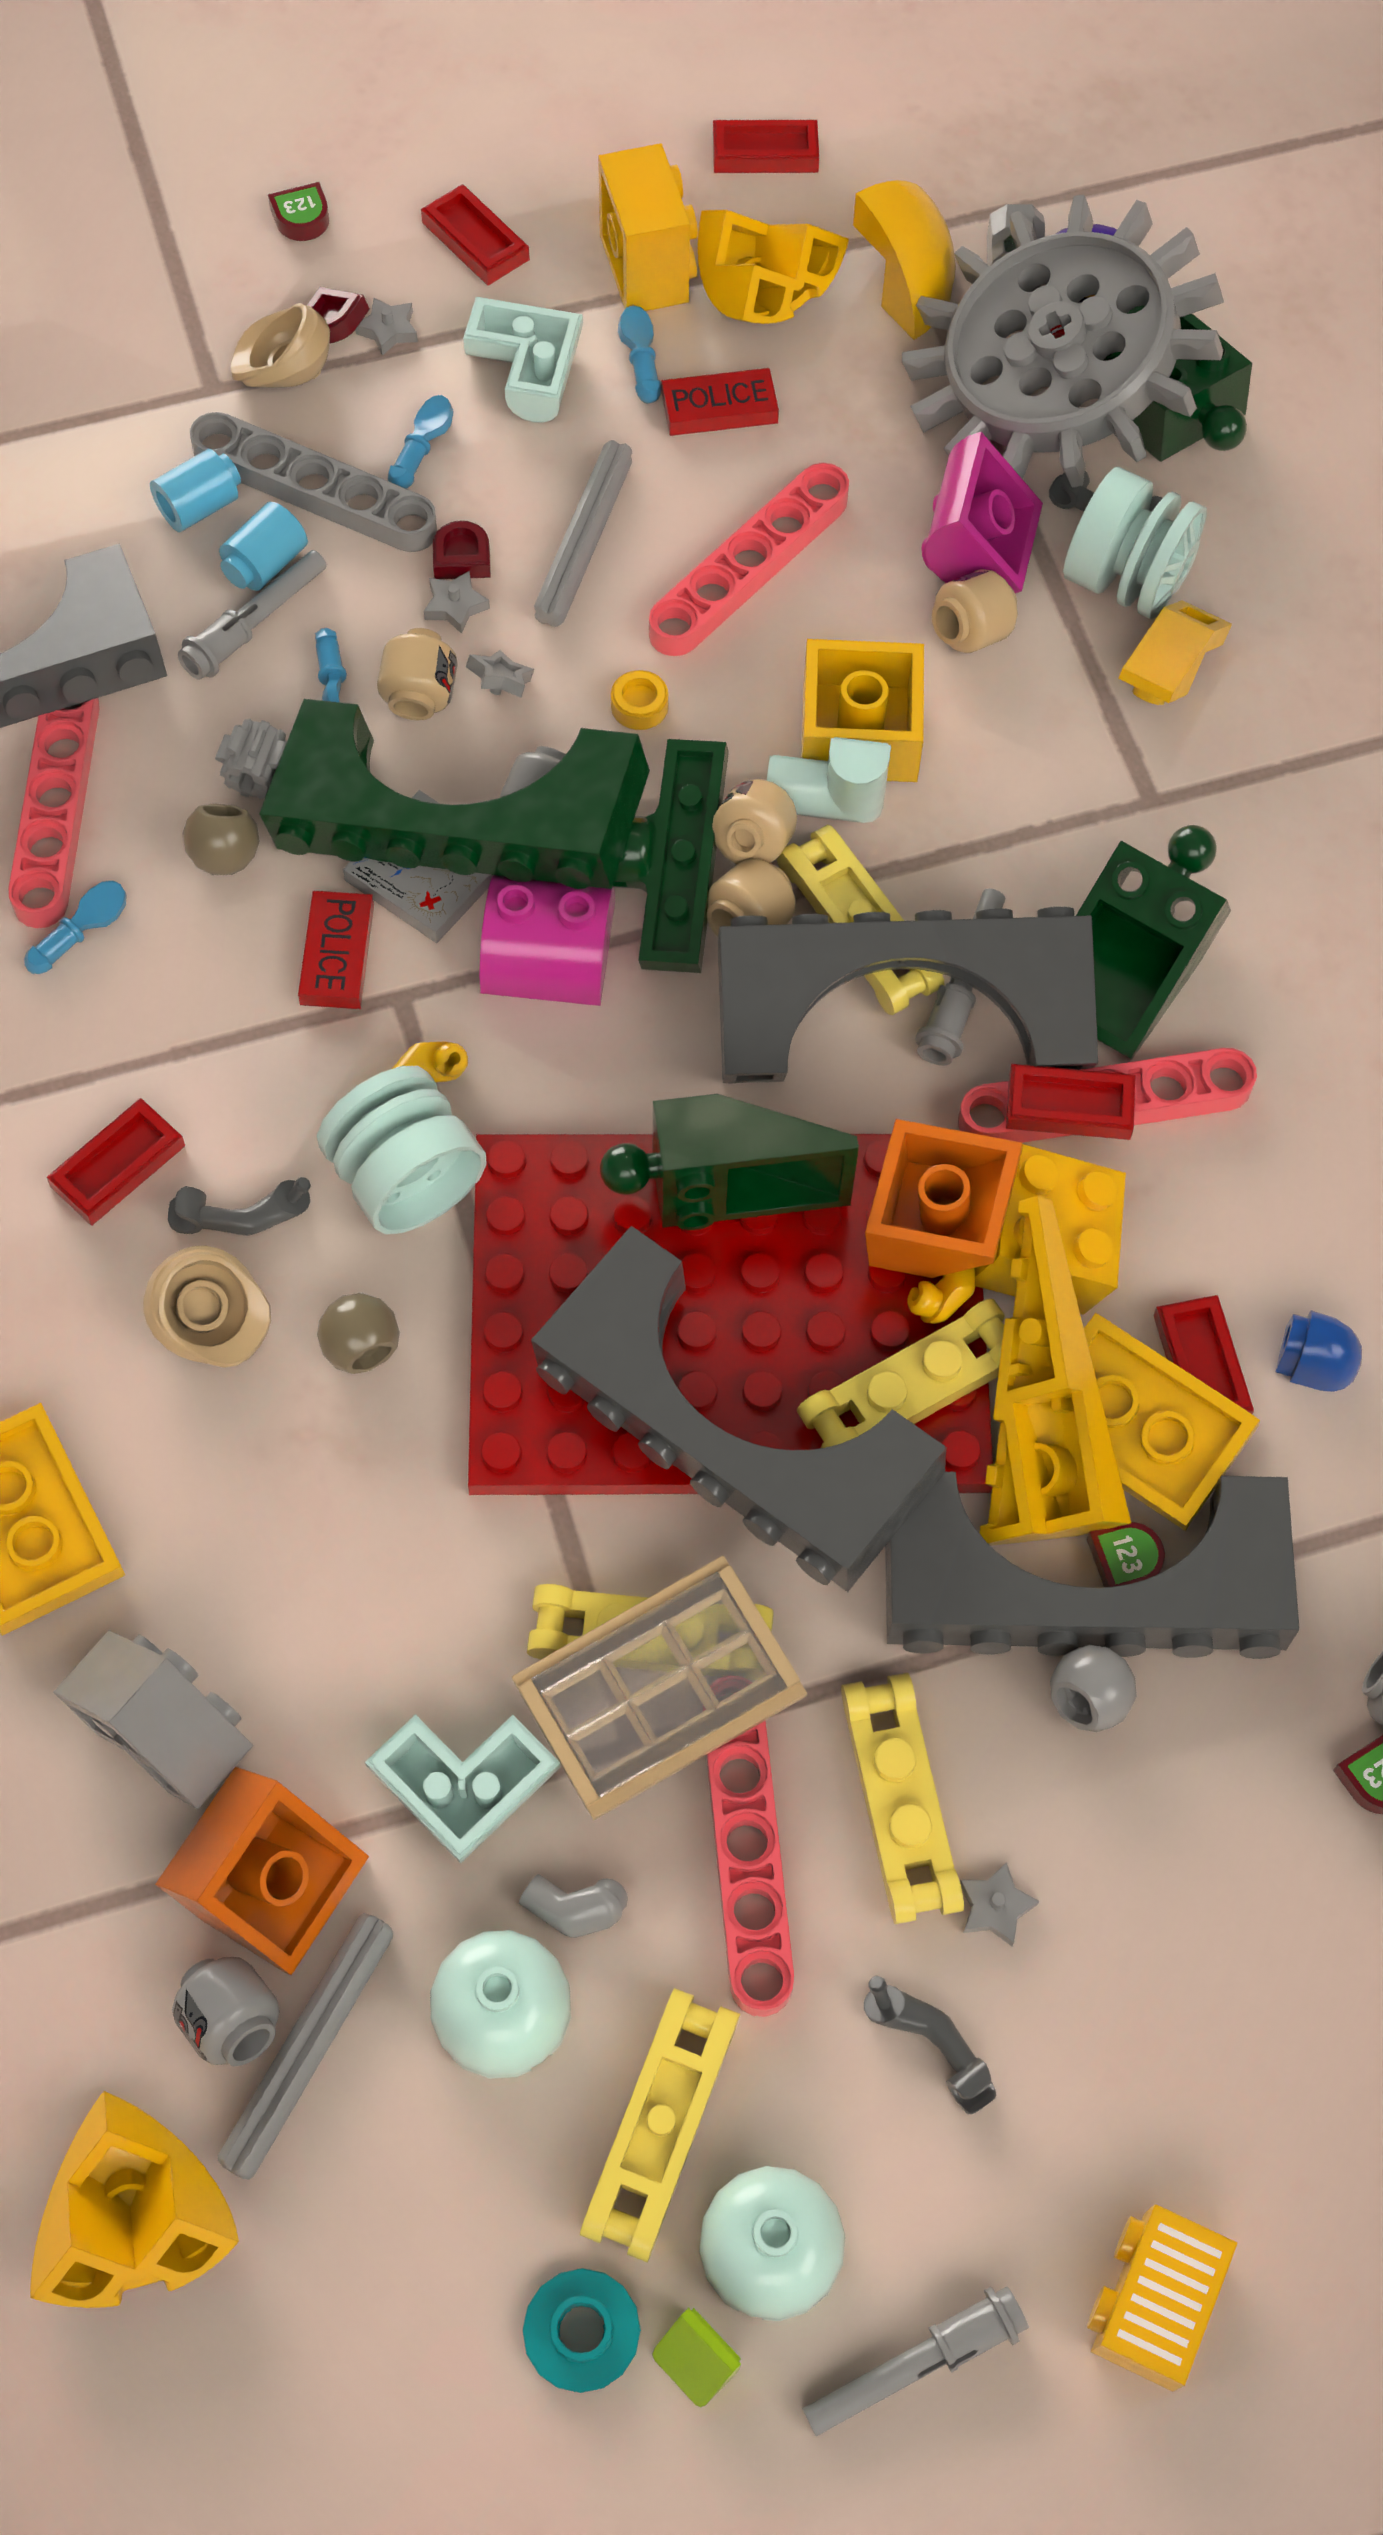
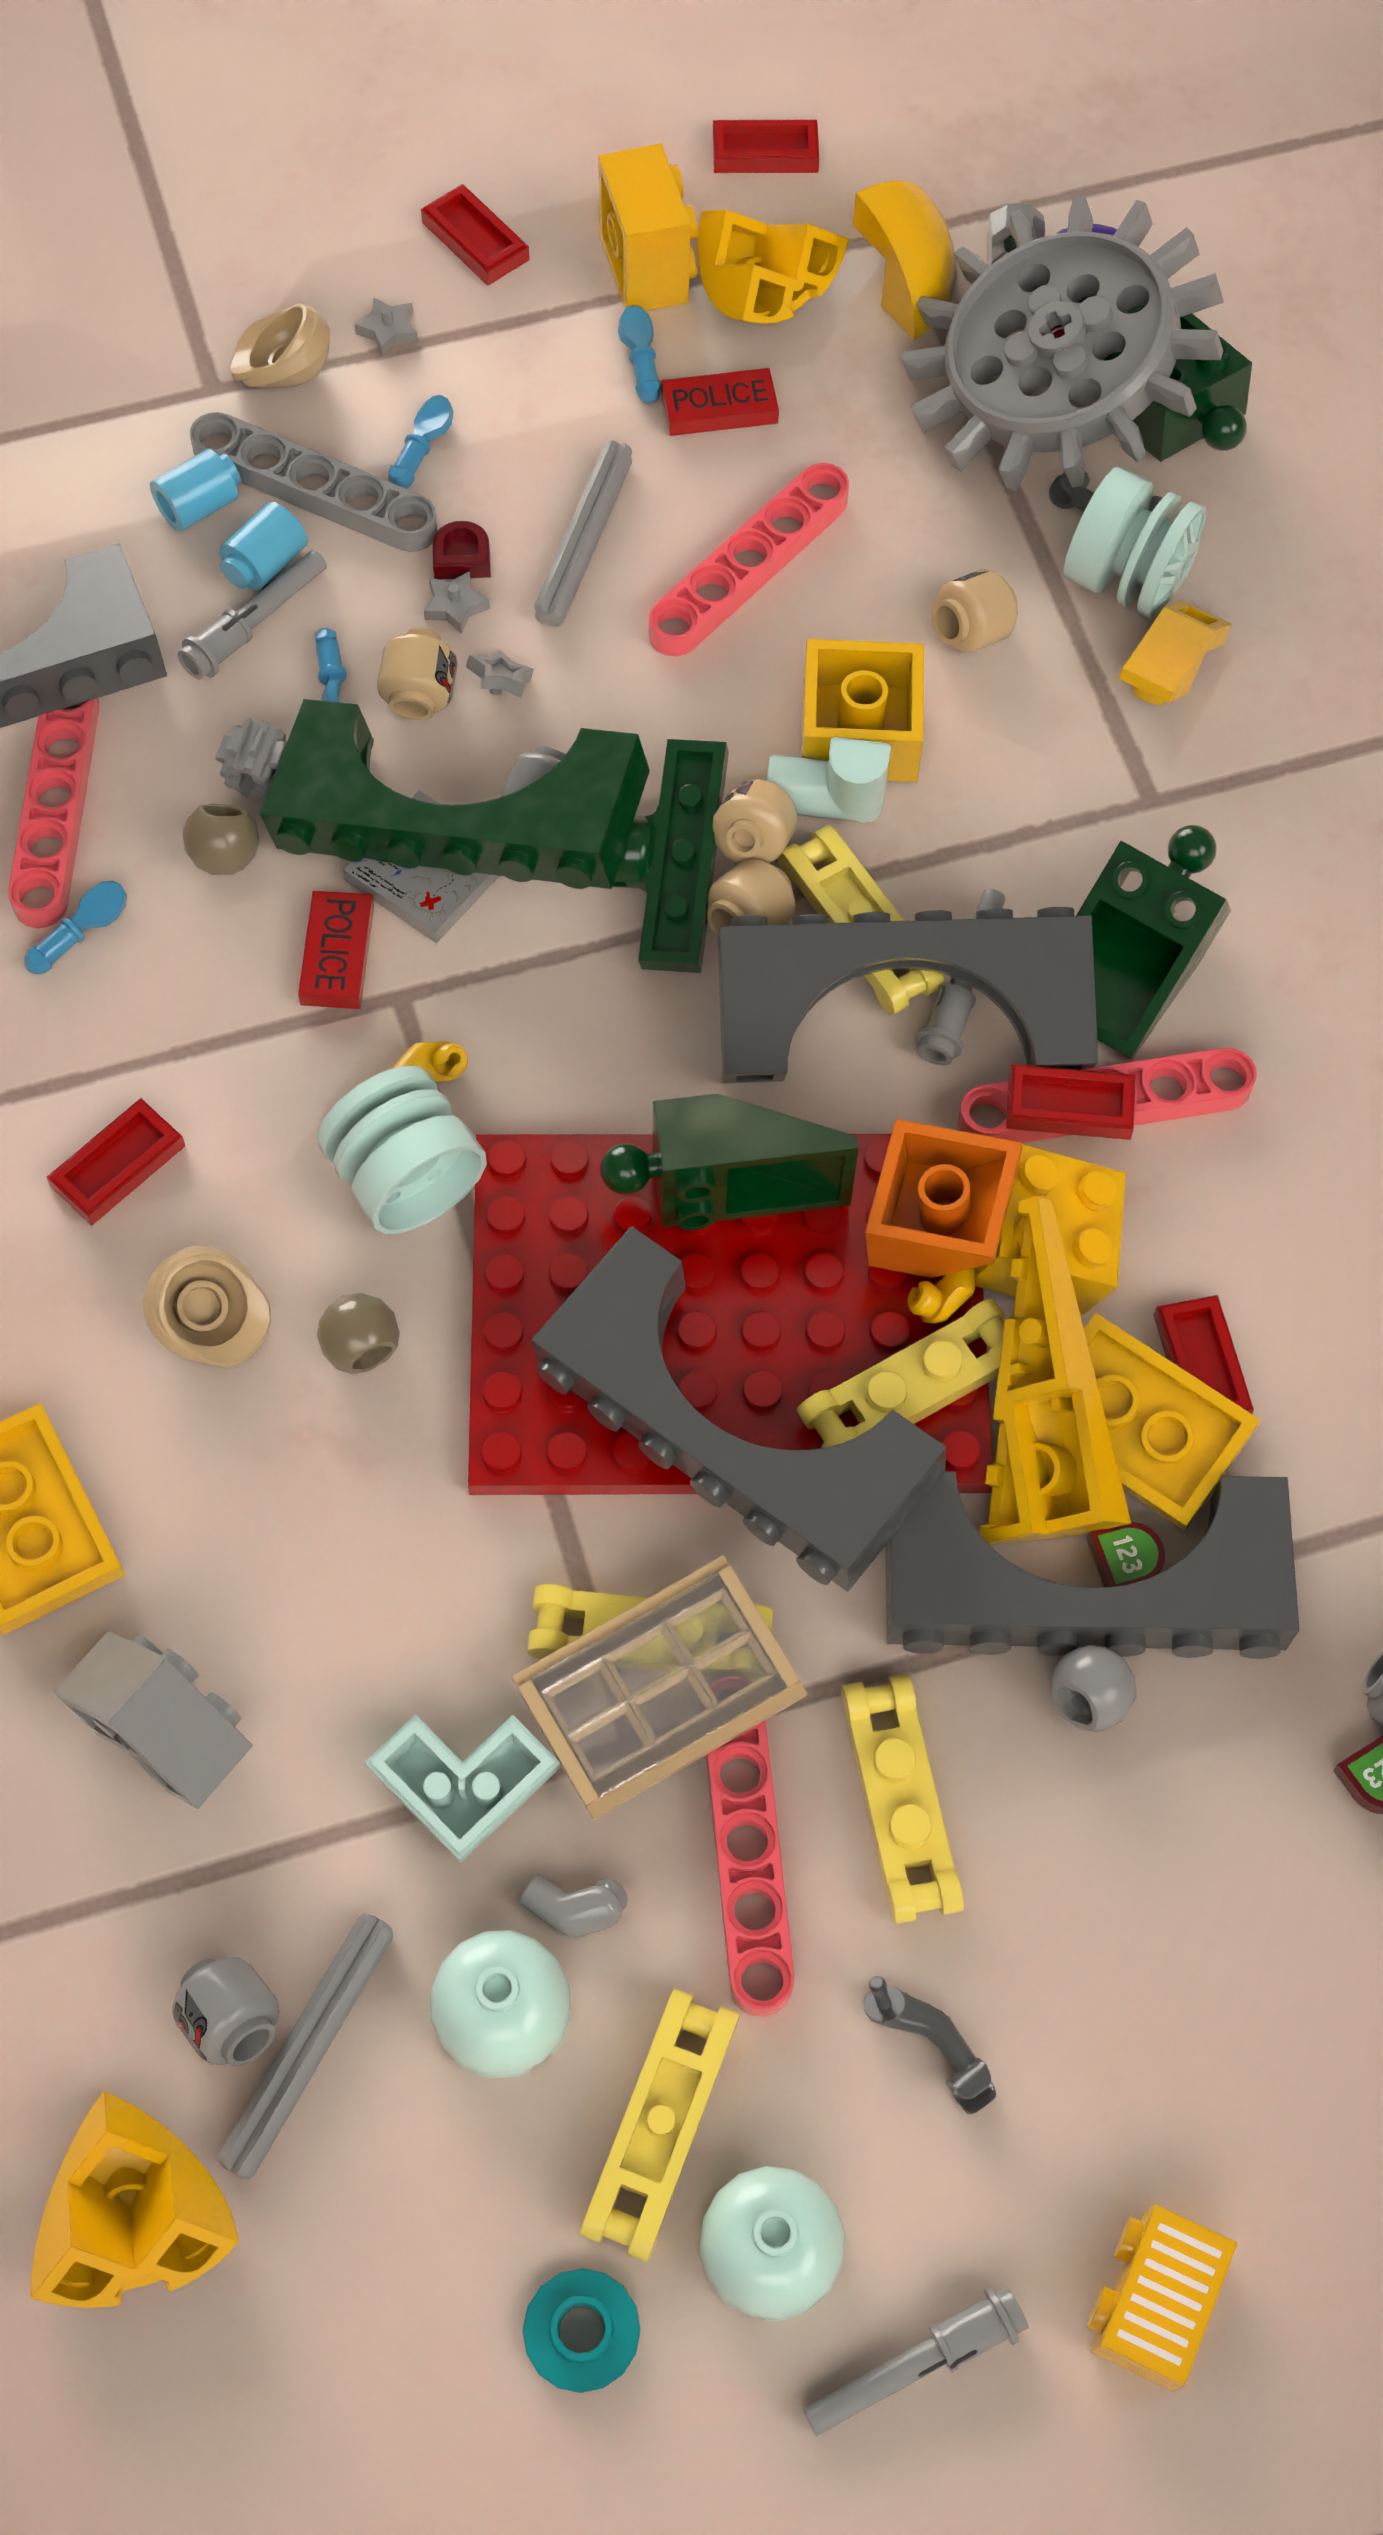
(190, 1215): dark grey piece -> none
(263, 1869): orange slope -> none
(300, 212): tile -> none
(340, 310): dark red tile -> none
(535, 342): light aqua brick -> none
(545, 941): dark pink brick -> none
(639, 700): yellow tile -> none
(696, 2358): lime slope -> none
(981, 516): dark pink brick -> none
(996, 1904): light grey piece -> none
(1319, 1352): blue piece -> none

